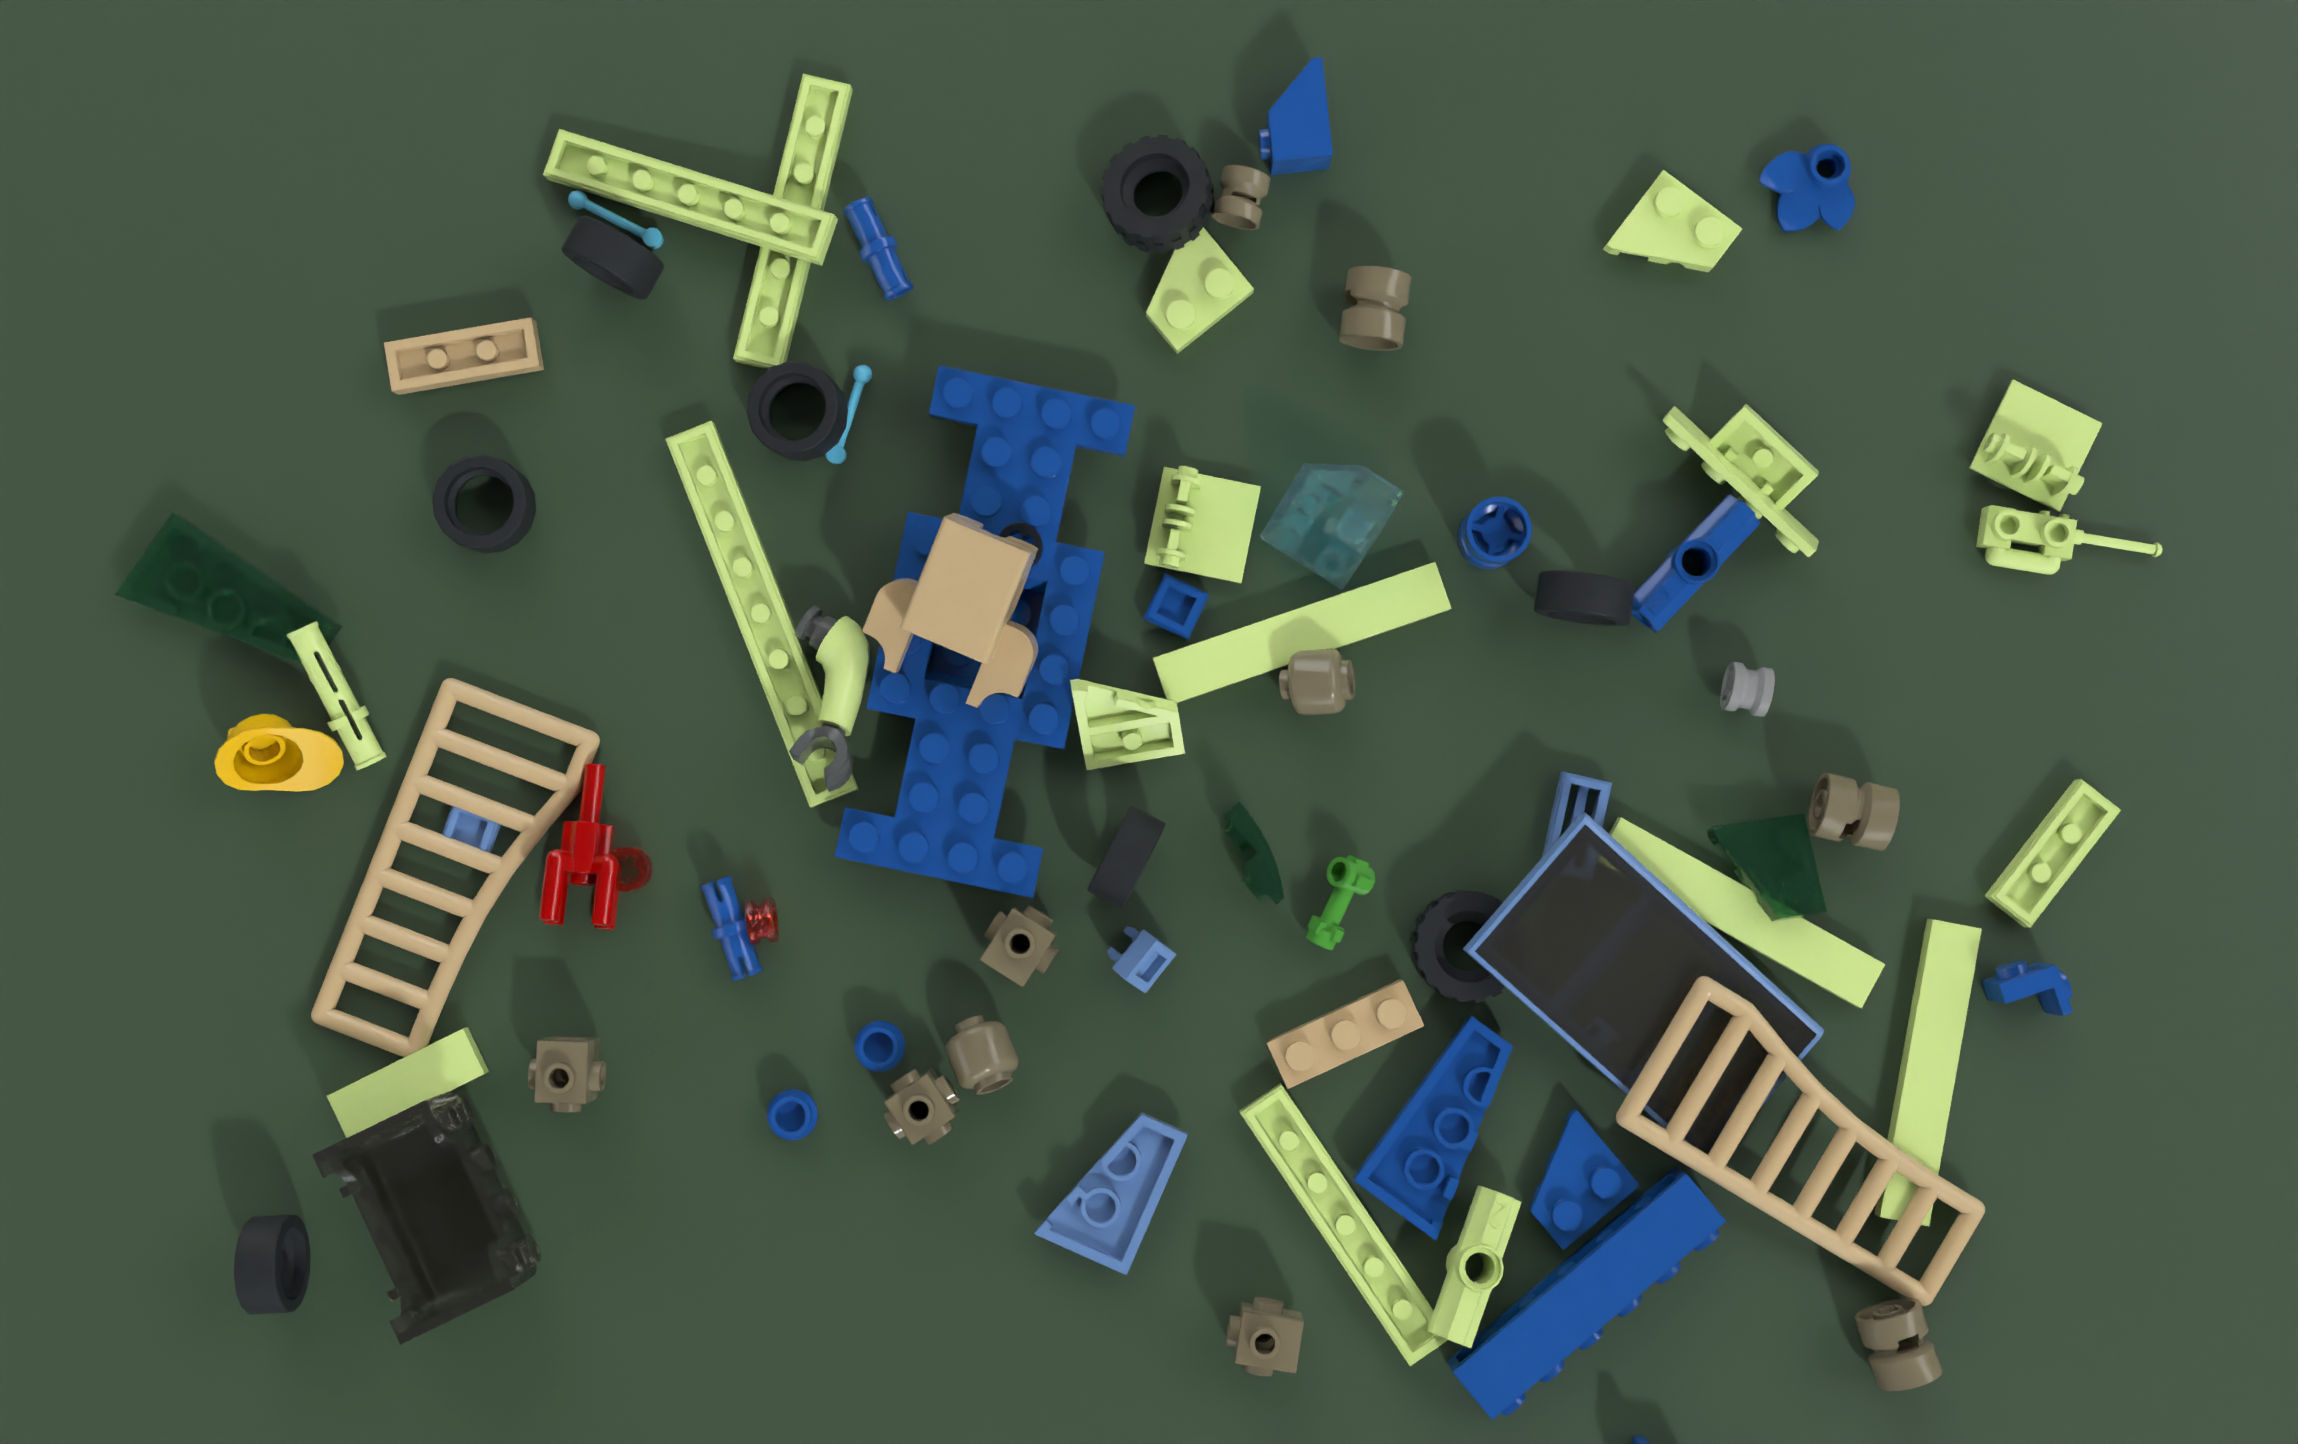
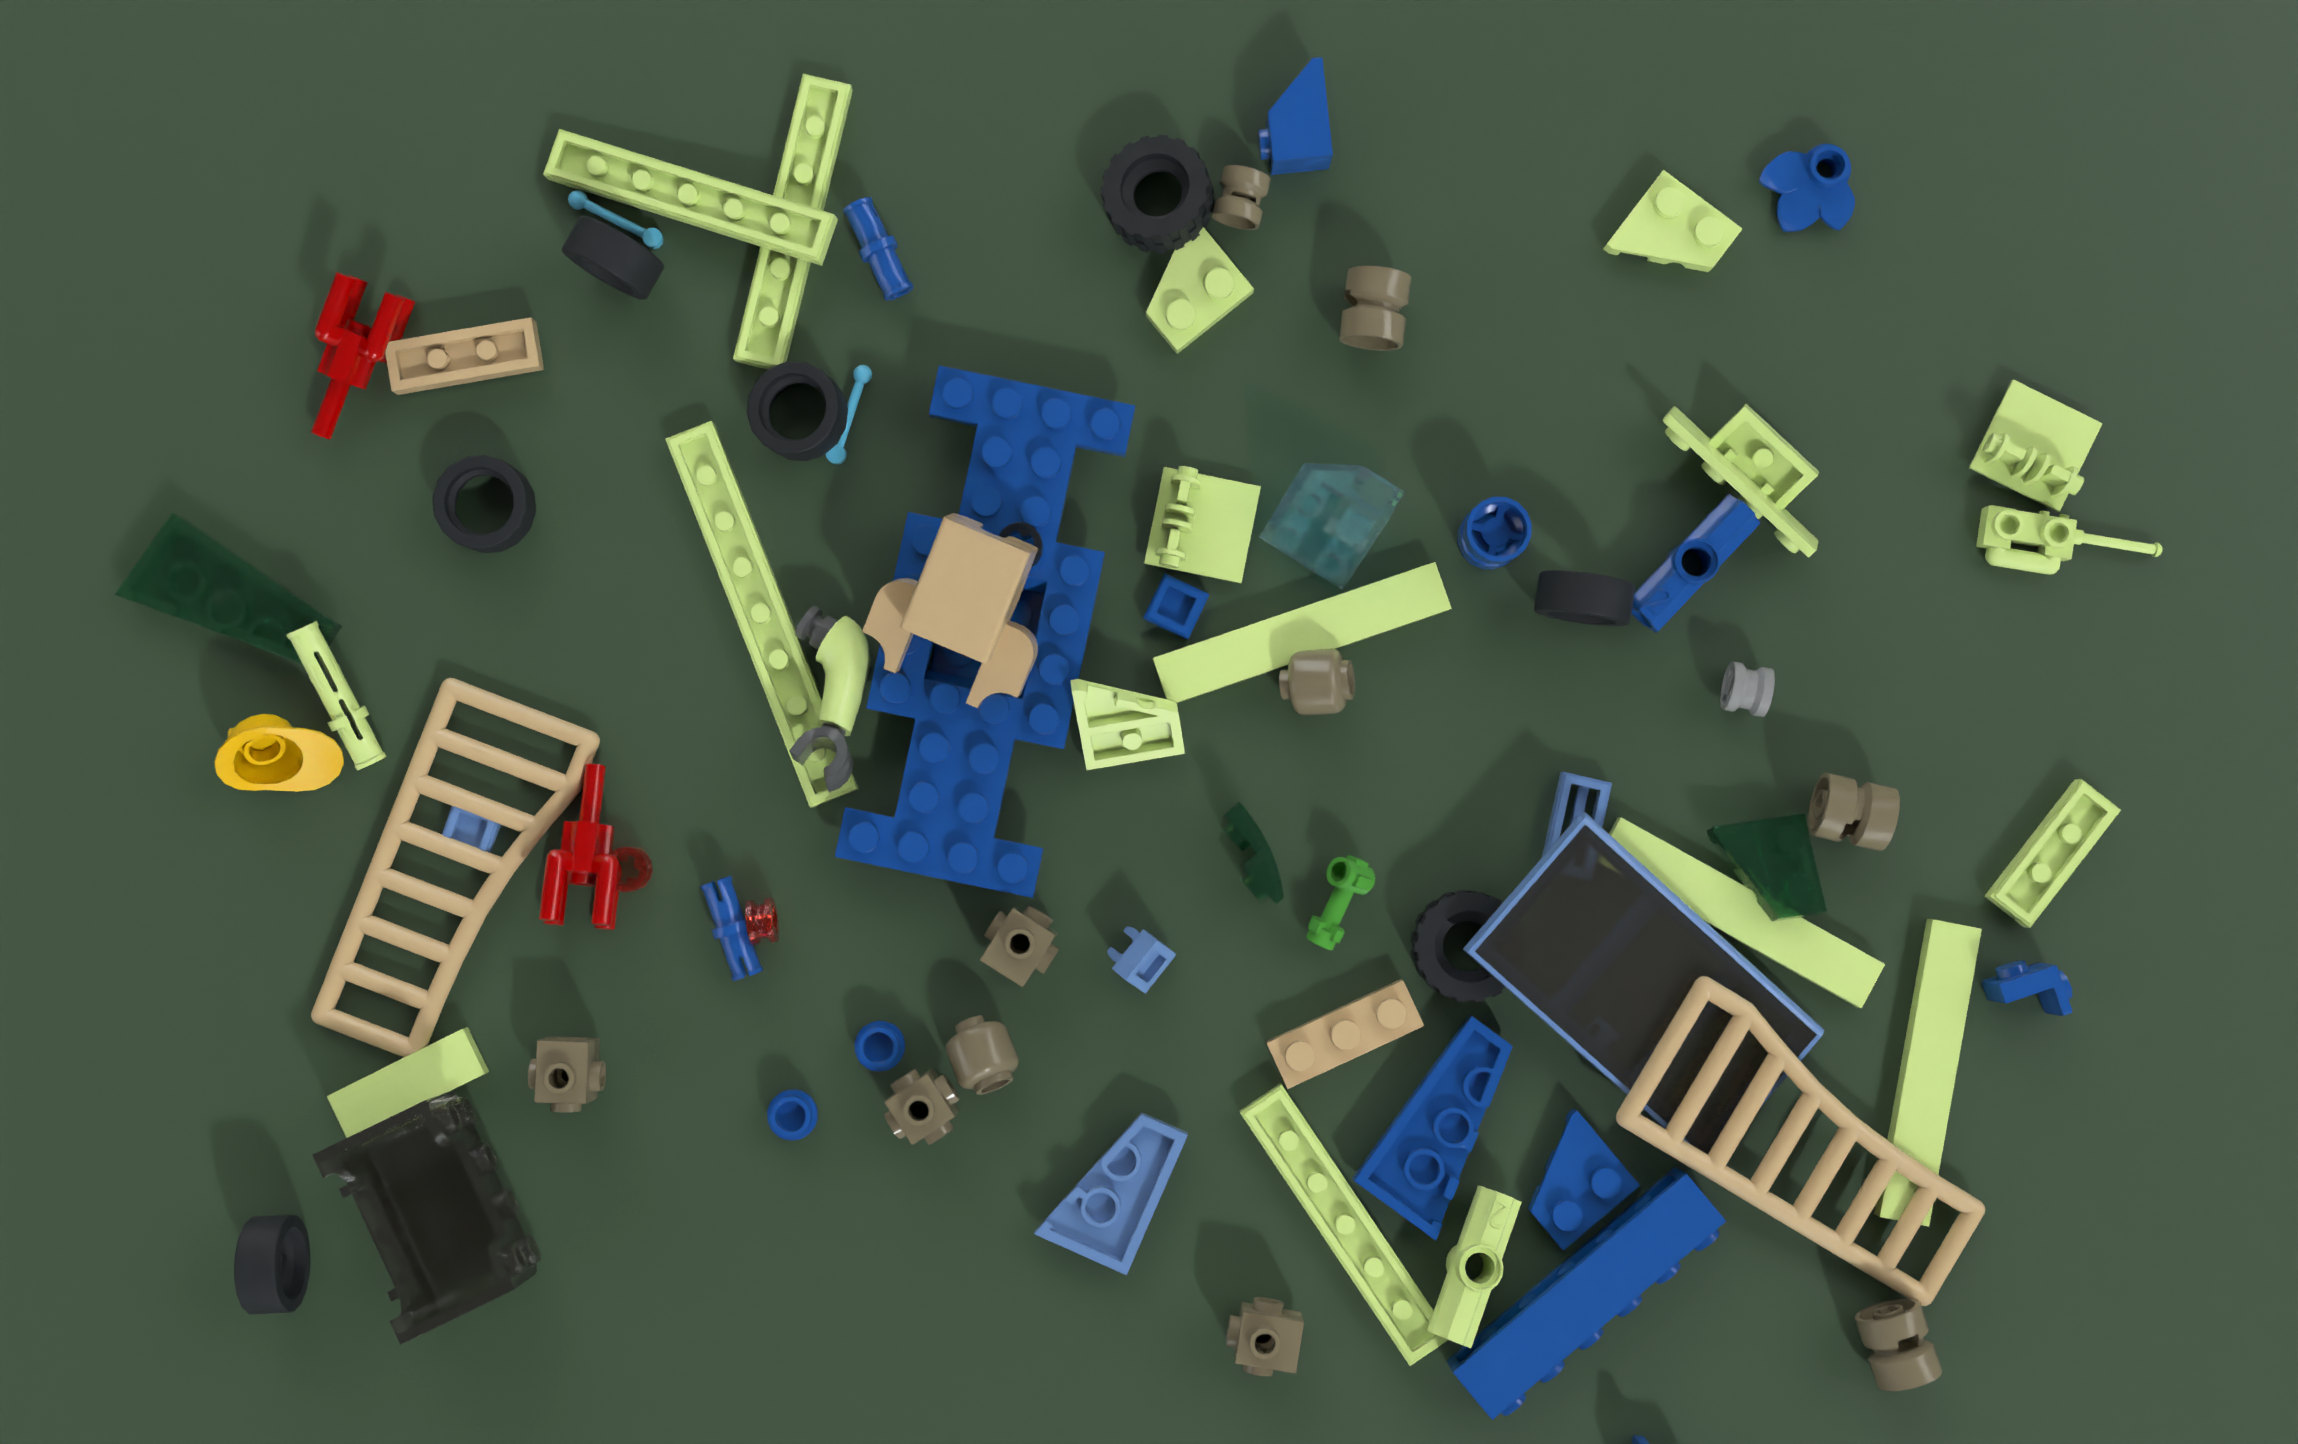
(351, 345): none -> red plant
(1126, 857): black tyre -> none

